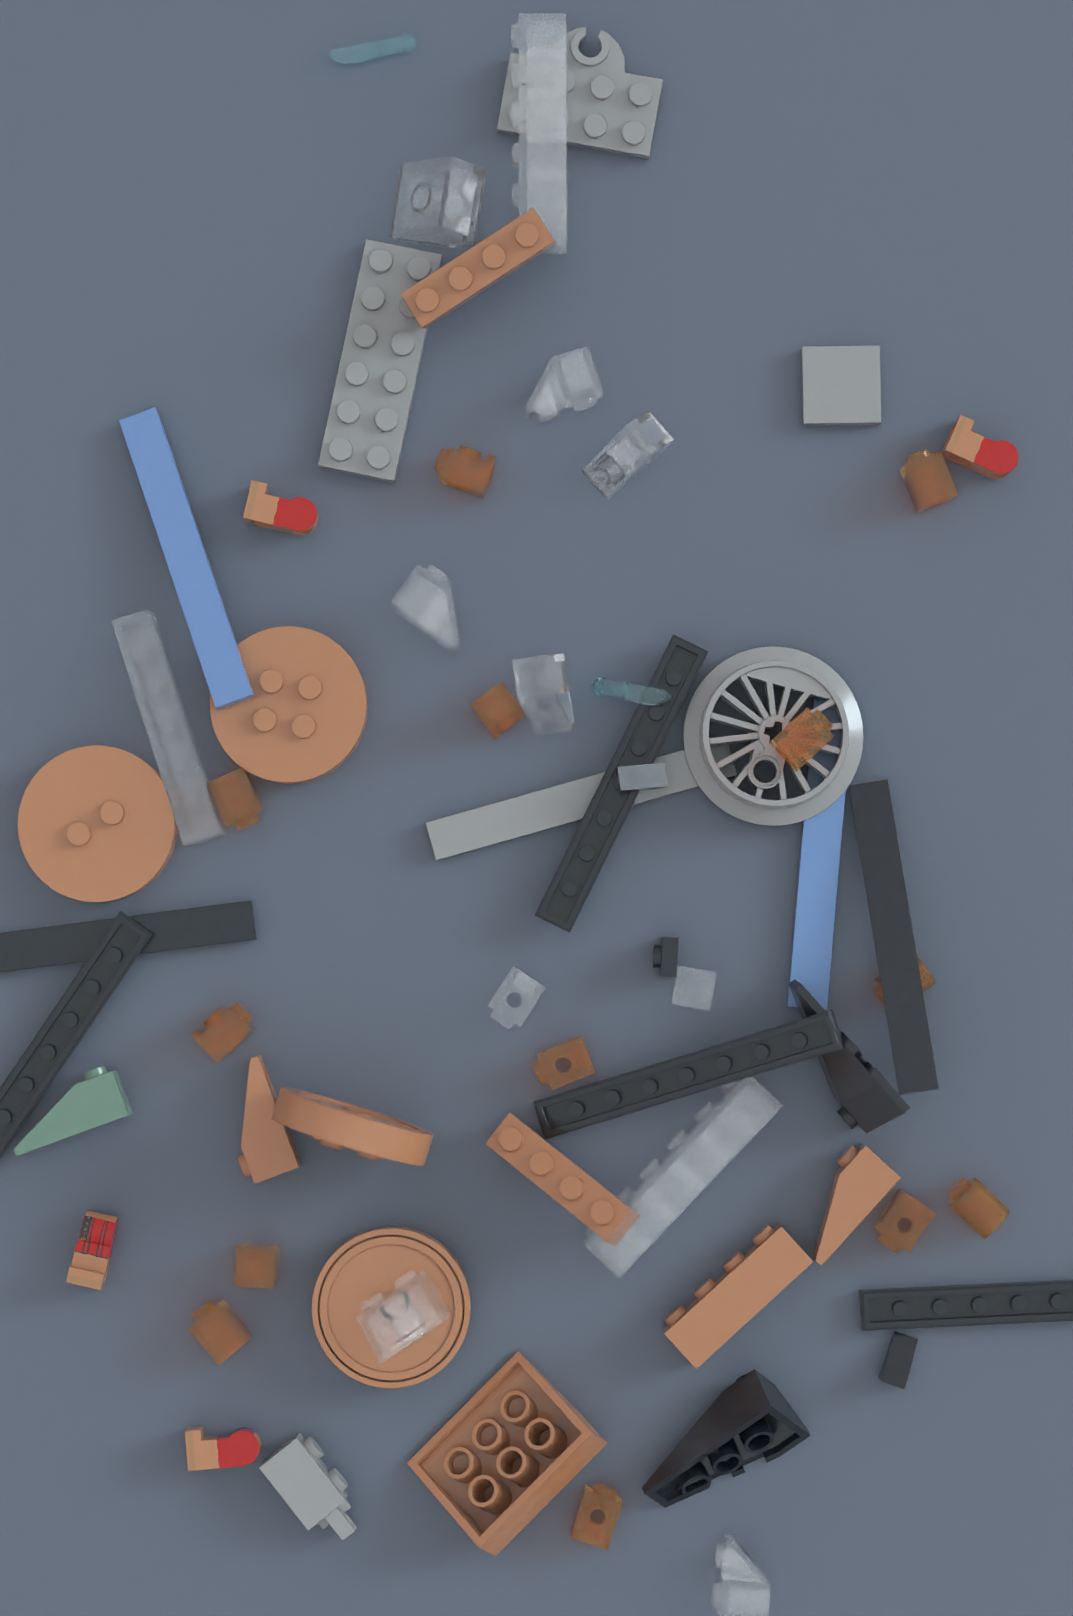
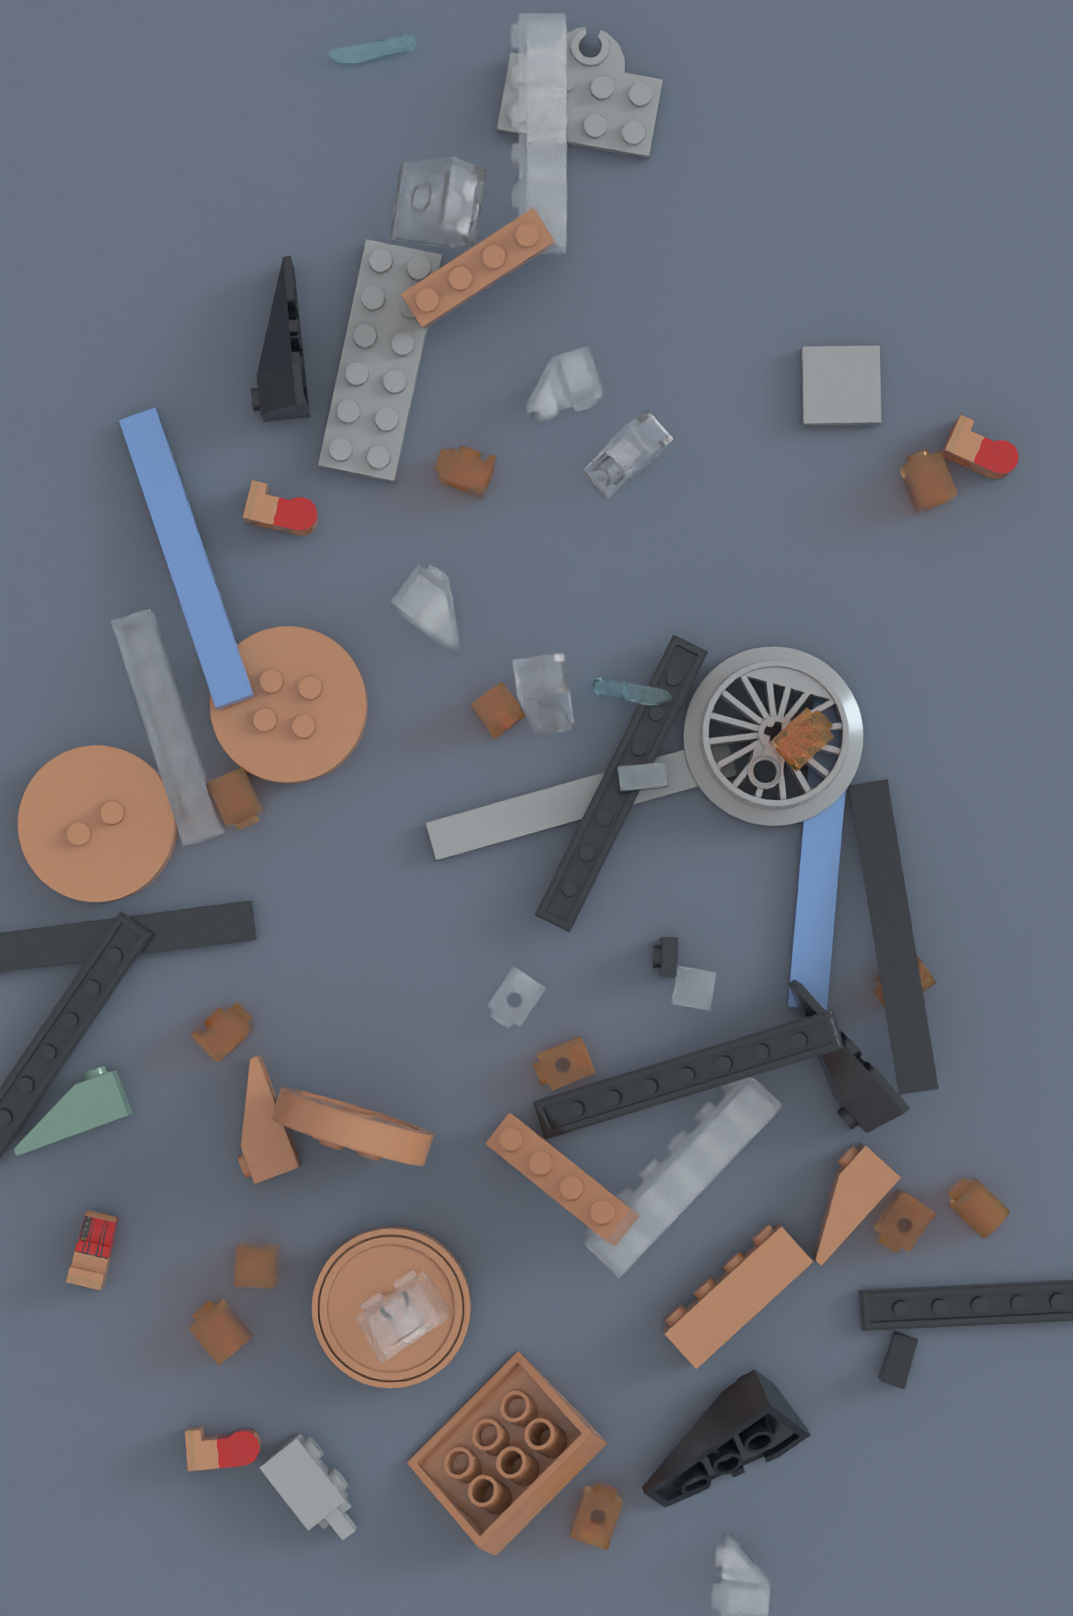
(281, 369): none -> black wedge

